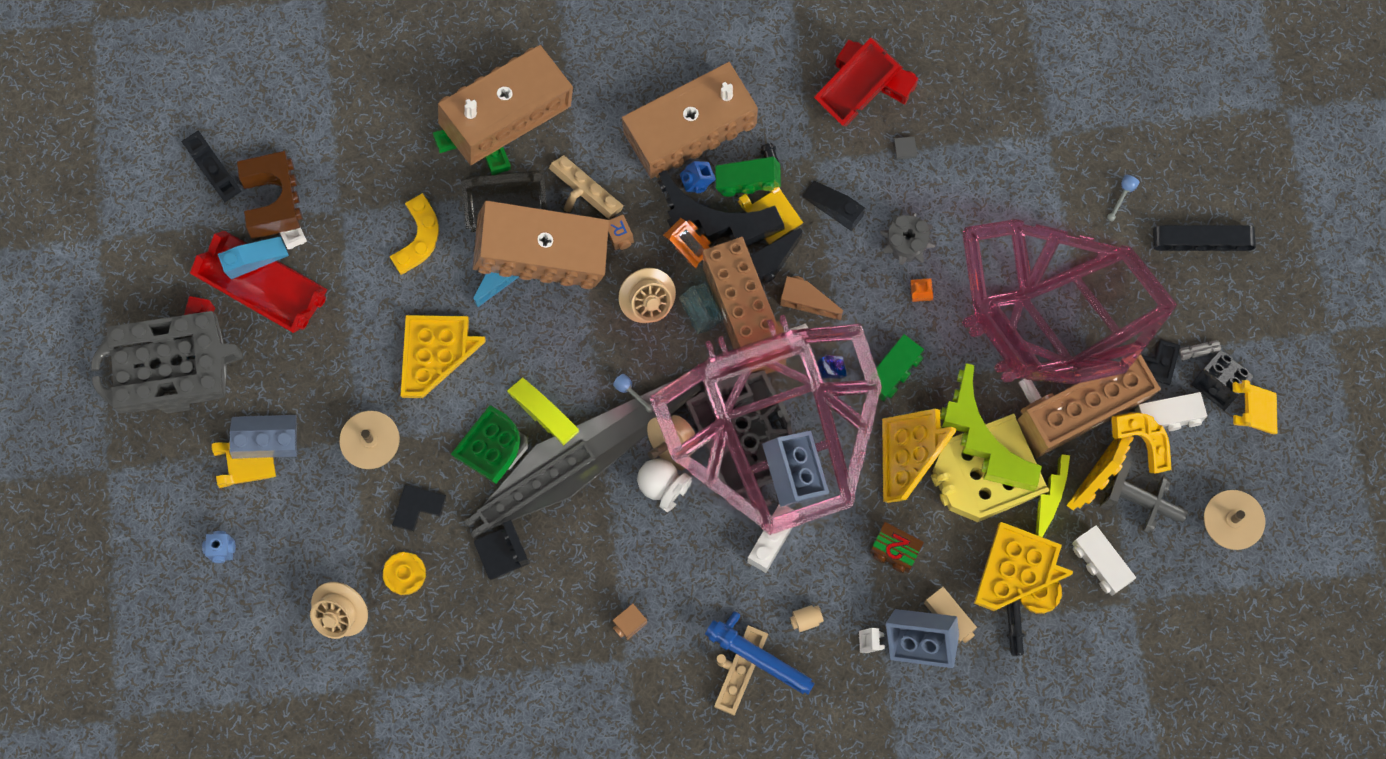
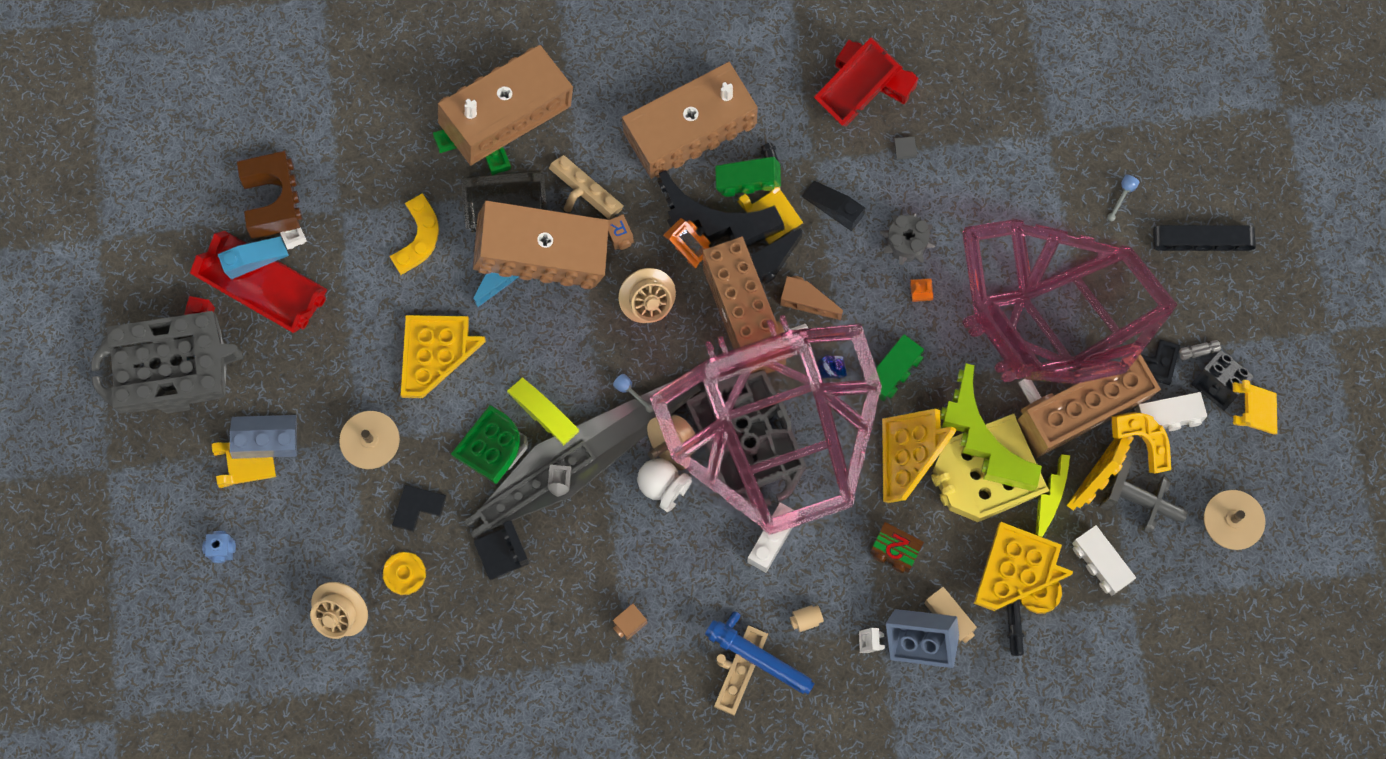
(211, 166): black slope -> none
(559, 479): none -> light grey plate
(697, 176): blue brick -> none
(701, 308): clear light blue brick -> none
(795, 468): sand blue slope -> none

